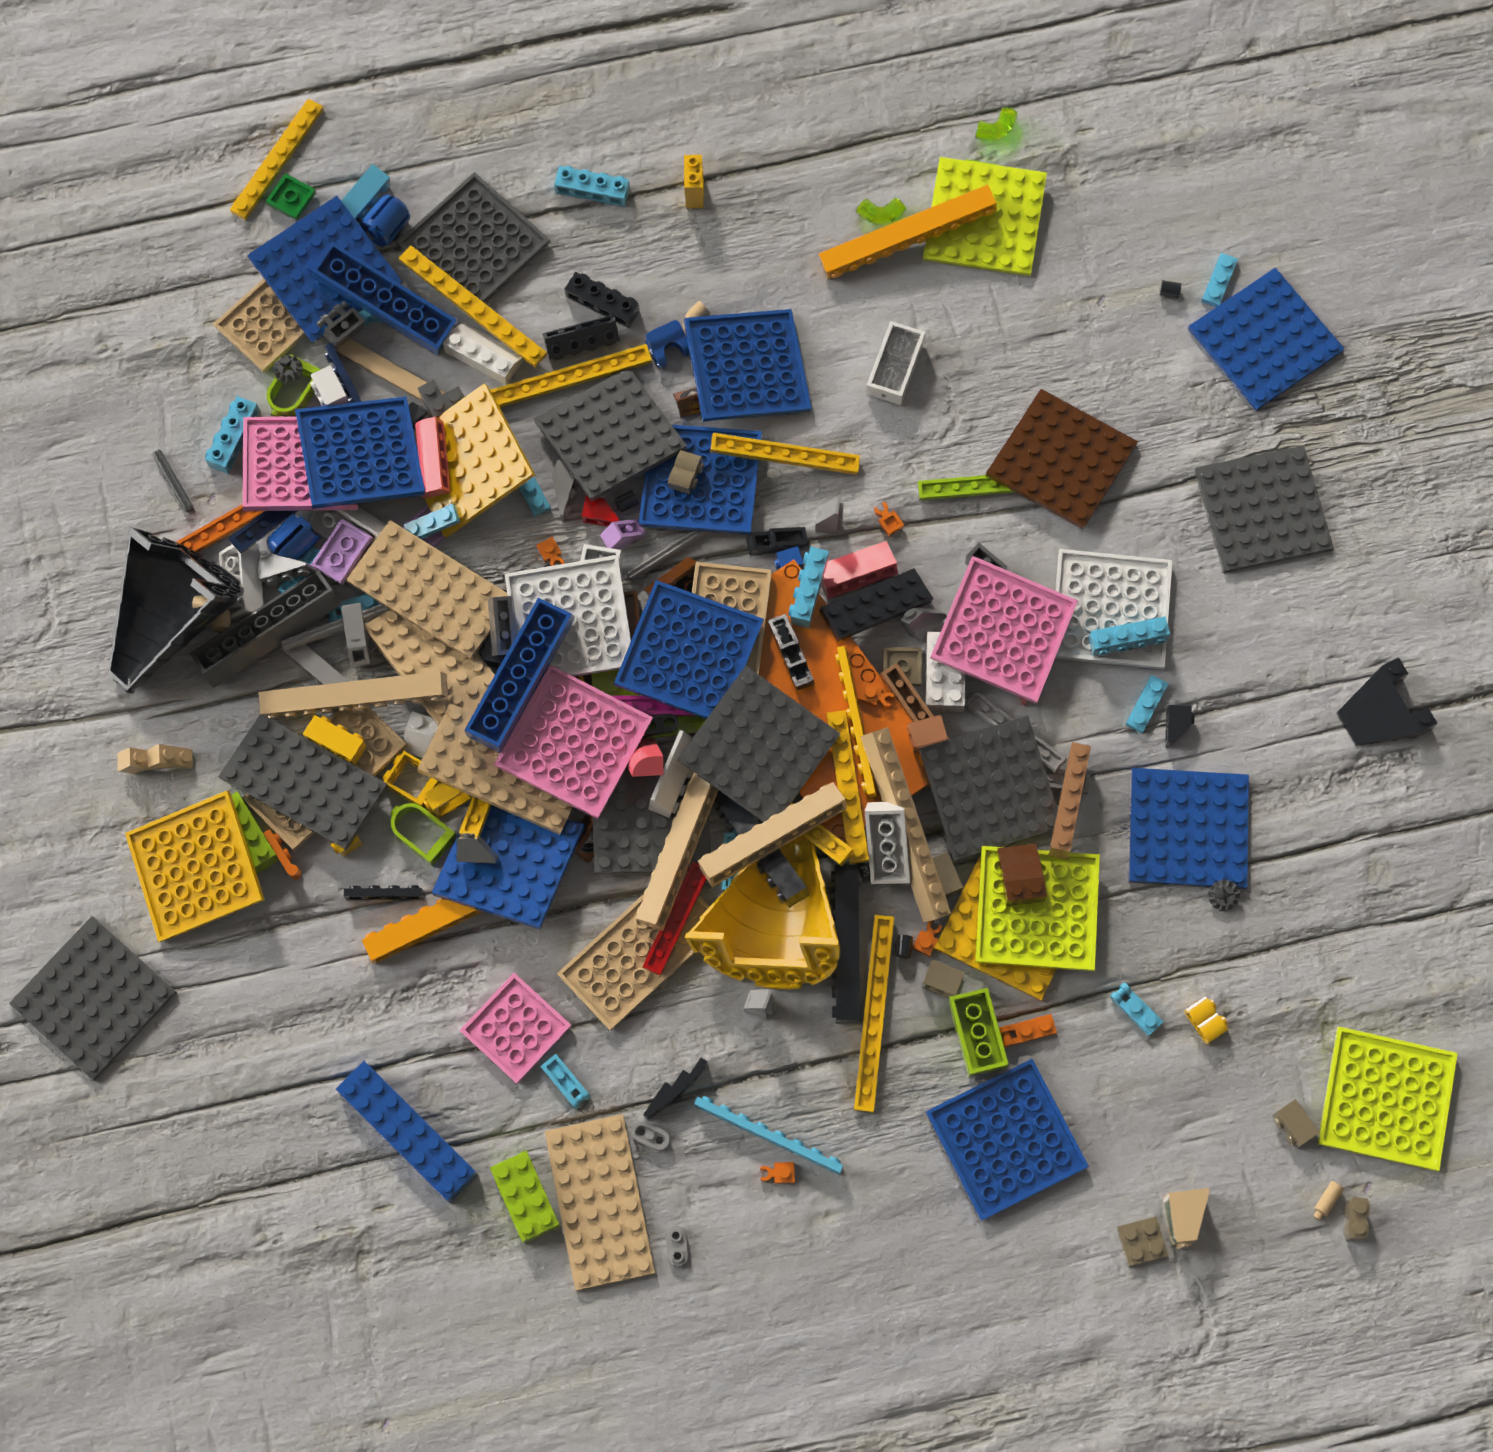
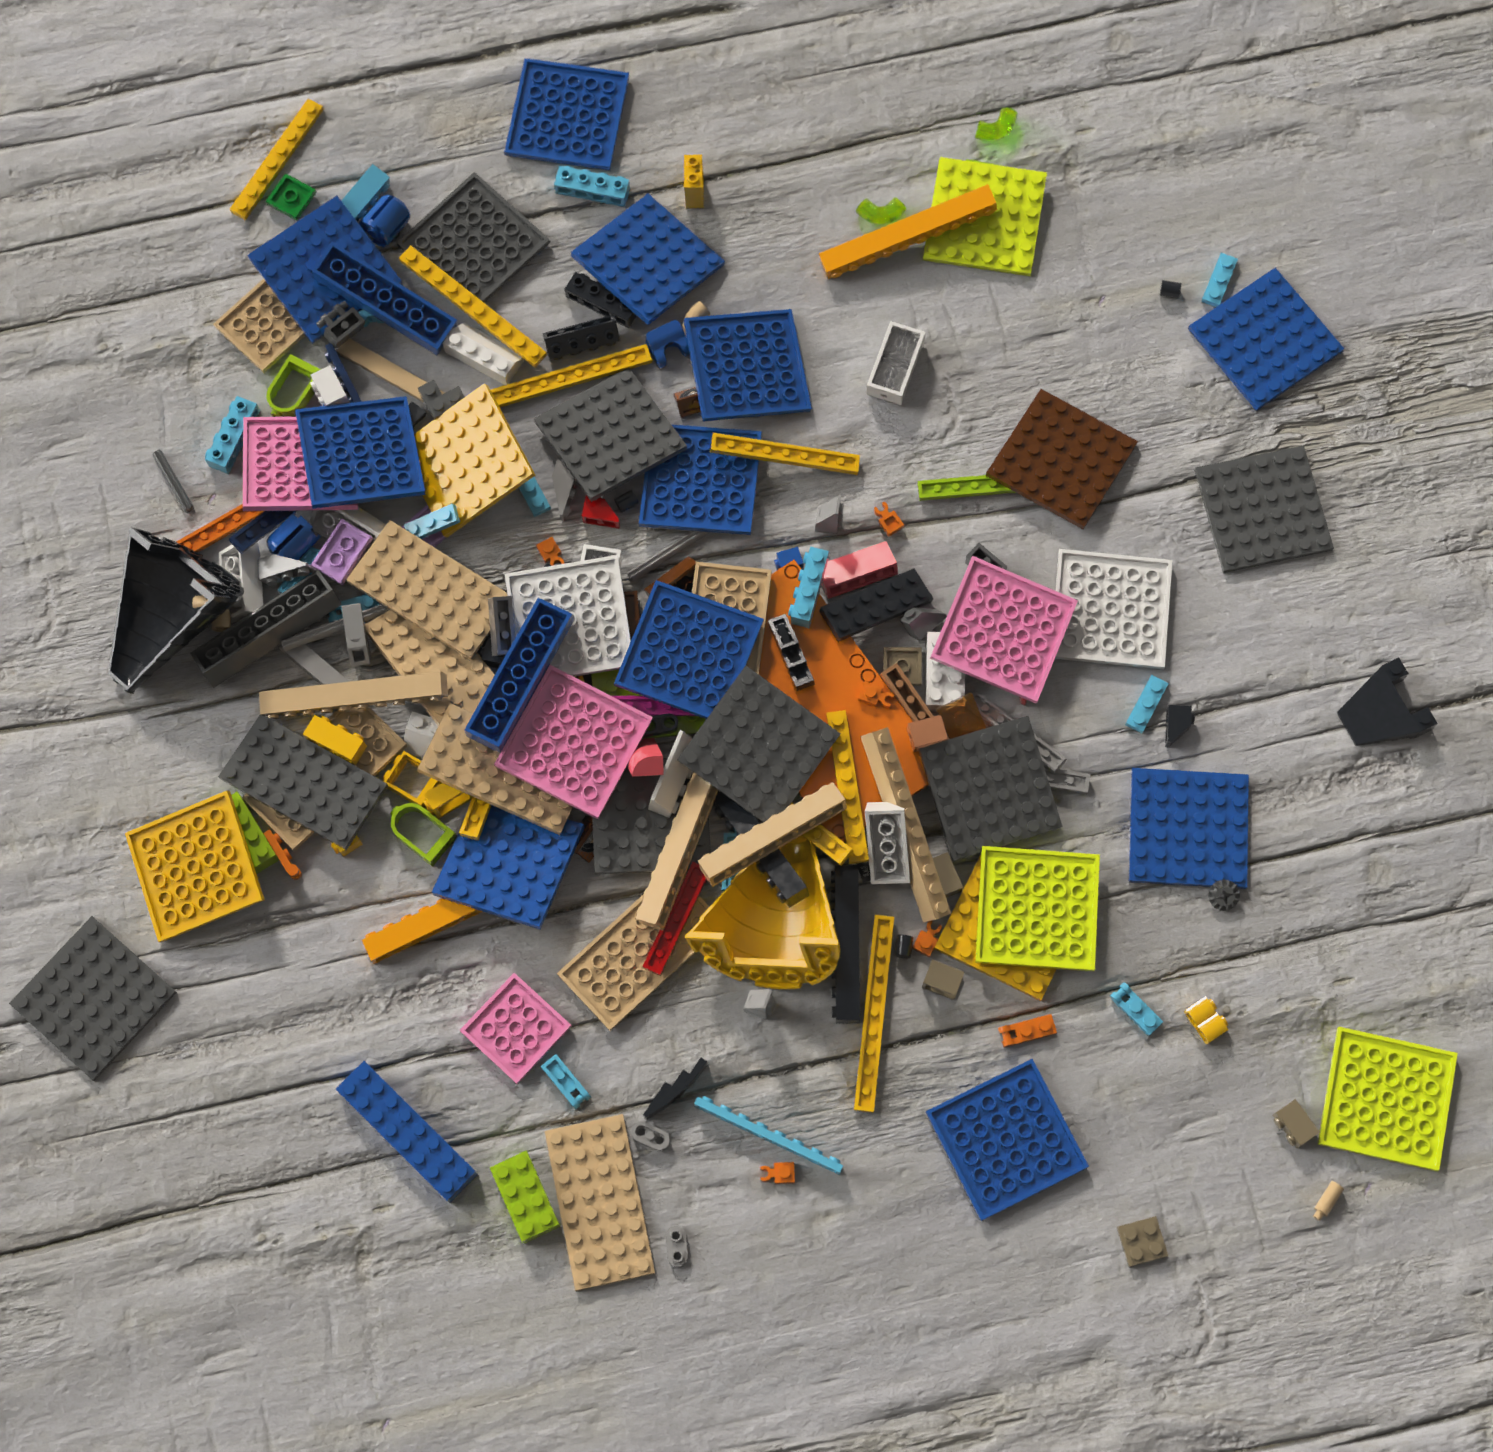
(158, 757): tan arch -> none
(288, 376): dark grey gear -> none
(375, 892): black plate -> none
(433, 456): coral brick -> none
(474, 850): dark grey slope -> none
(567, 114): none -> blue plate
(622, 533): lavender slope -> none
(647, 258): none -> blue plate
(685, 472): dark tan brick -> none
(776, 540): black slope -> none
(854, 714): yellow plate -> none
(961, 716): none -> clear orange tile
(978, 1032): lime brick -> none
(1021, 875): reddish brown slope -> none
(1069, 801): medium nougat brick -> none
(1129, 636): medium azure brick -> none
(1184, 1215): tan slope -> none
(1356, 1213): dark tan brick -> none

